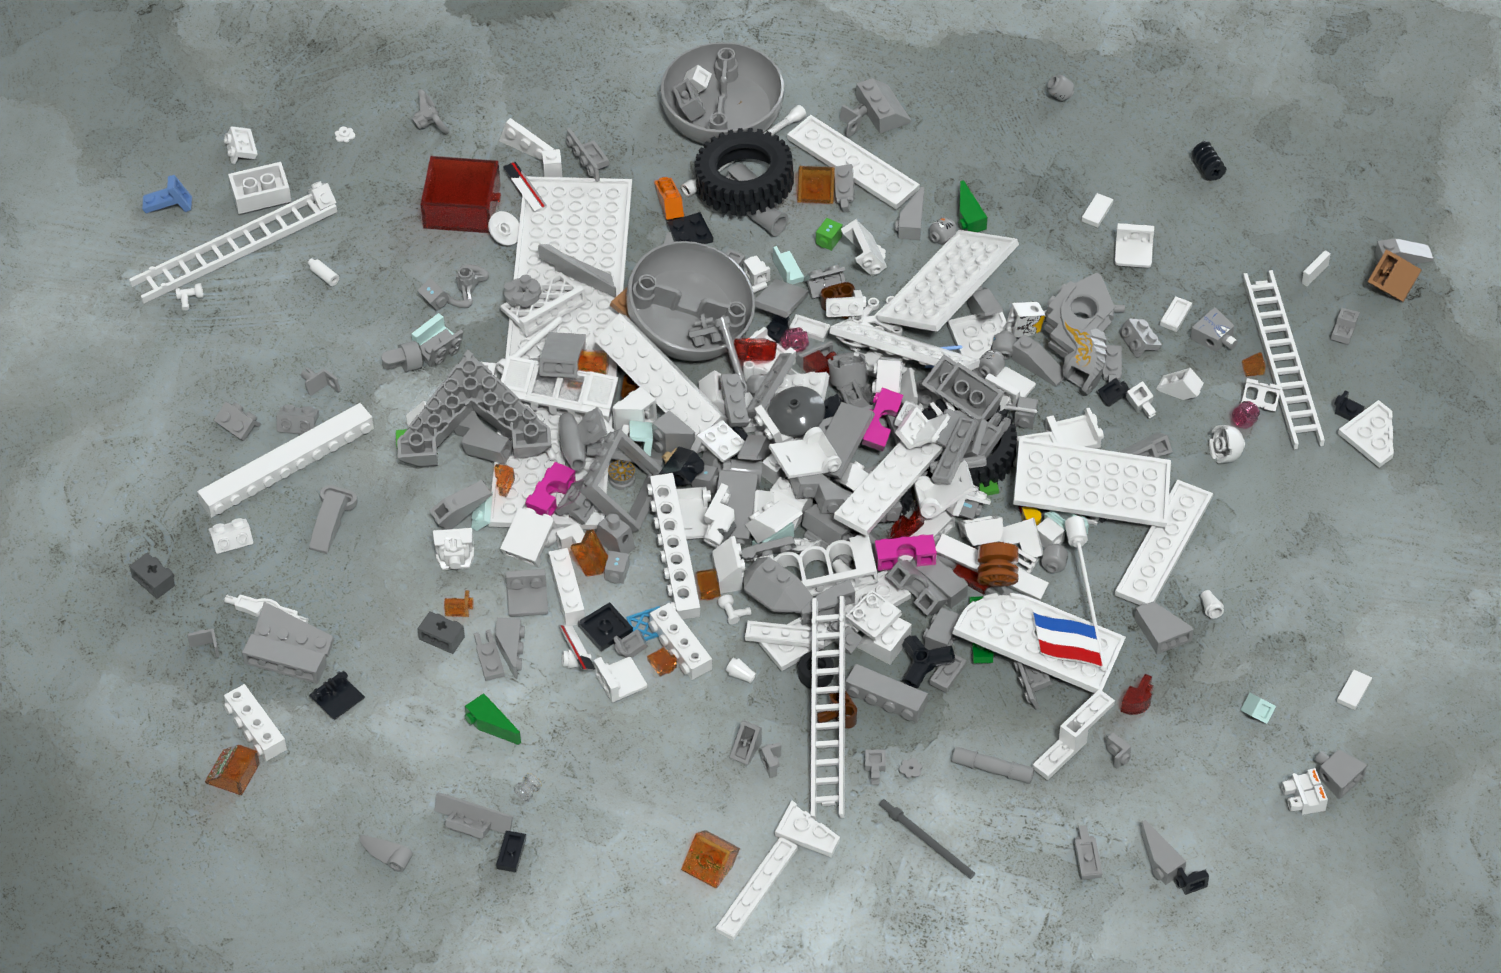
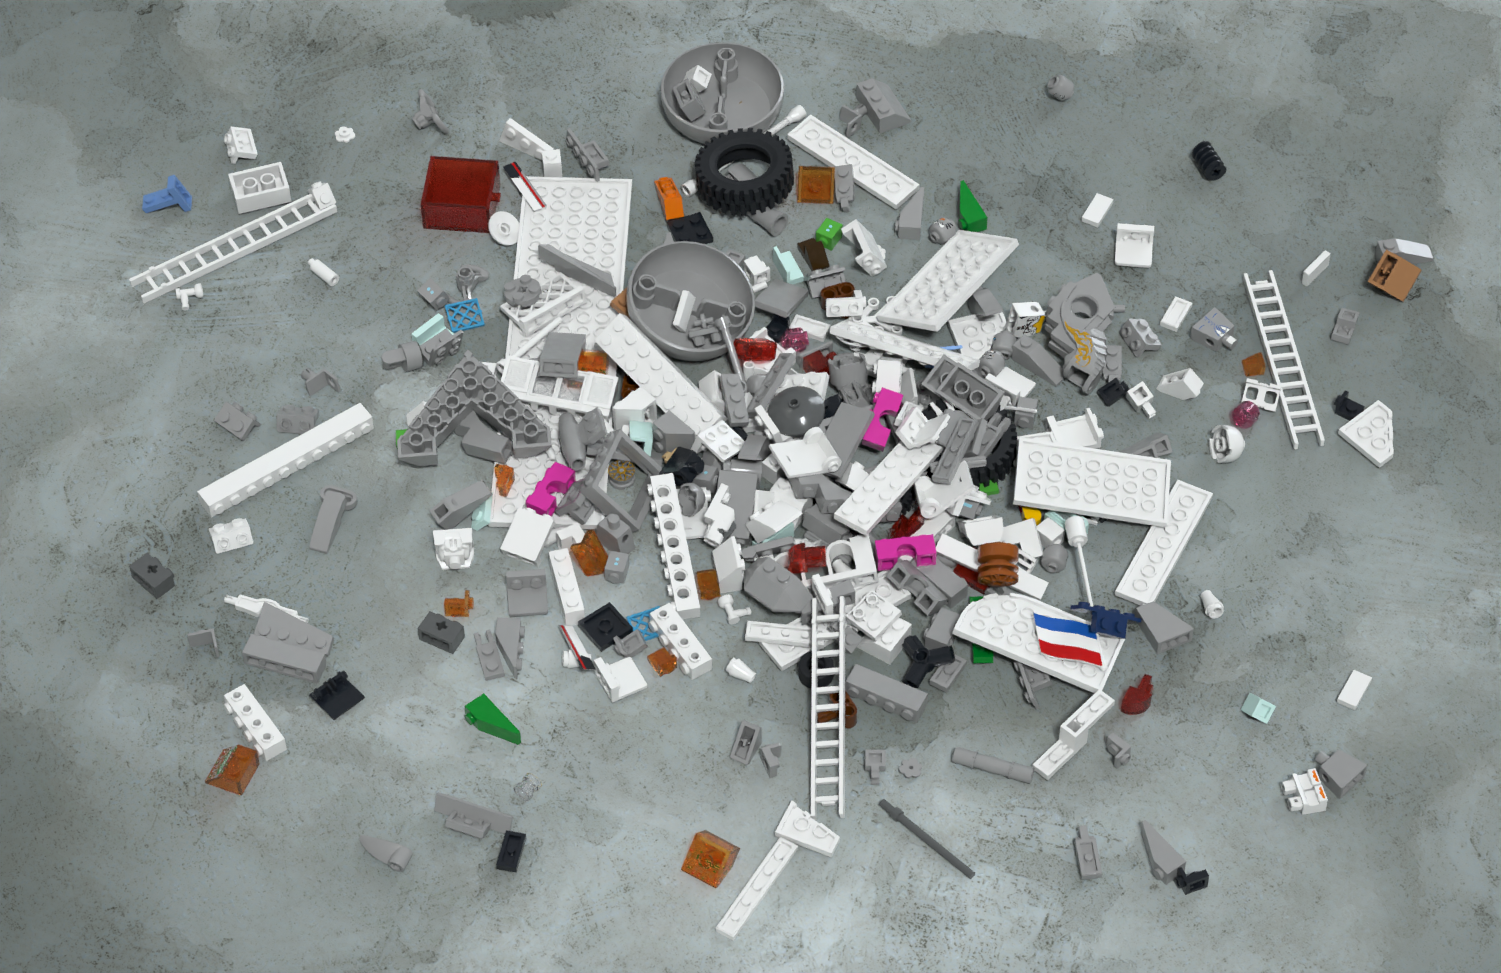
(464, 315): none -> dark azure window
(684, 311): none -> white tile
(691, 498): none -> light grey hair
(803, 557): none -> clear red brick
(813, 254): none -> dark brown slope
(822, 594): none -> white plate
(1108, 621): none -> dark blue bracket

